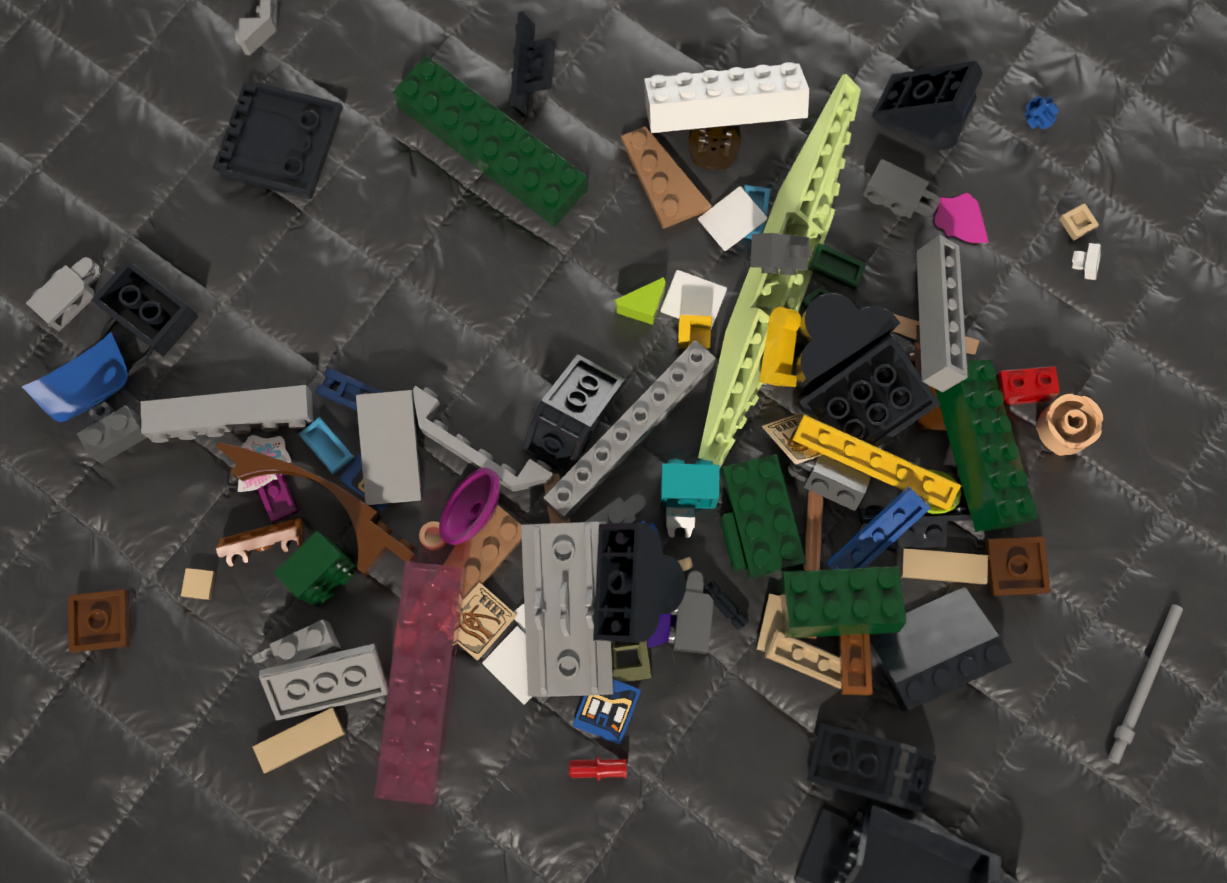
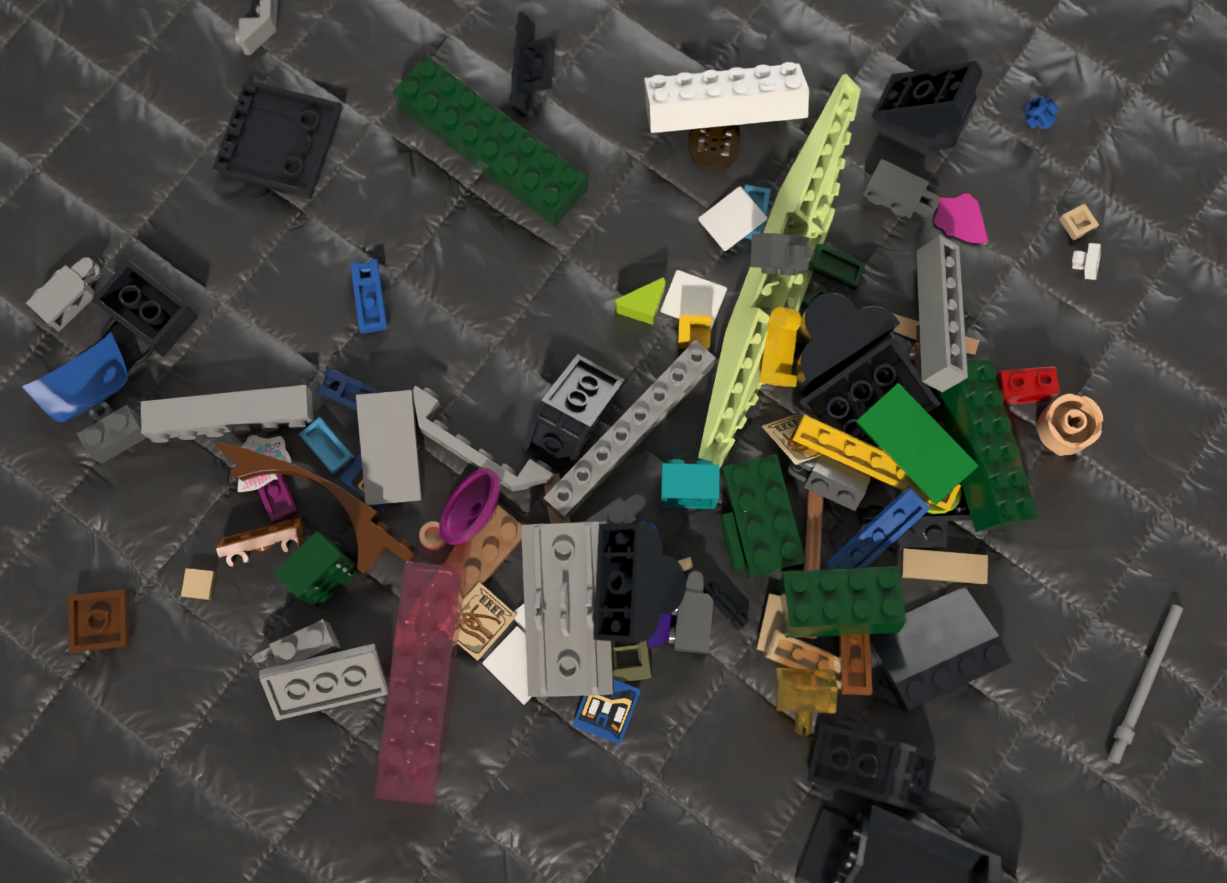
(298, 740): tan tile -> none
(369, 297): none -> blue plate
(597, 768): red axle -> none
(664, 182): medium nougat wing -> none
(680, 518): white tile -> none
(805, 693): none -> clear yellow brick
(917, 444): none -> green tile
(1017, 566): reddish brown plate -> none

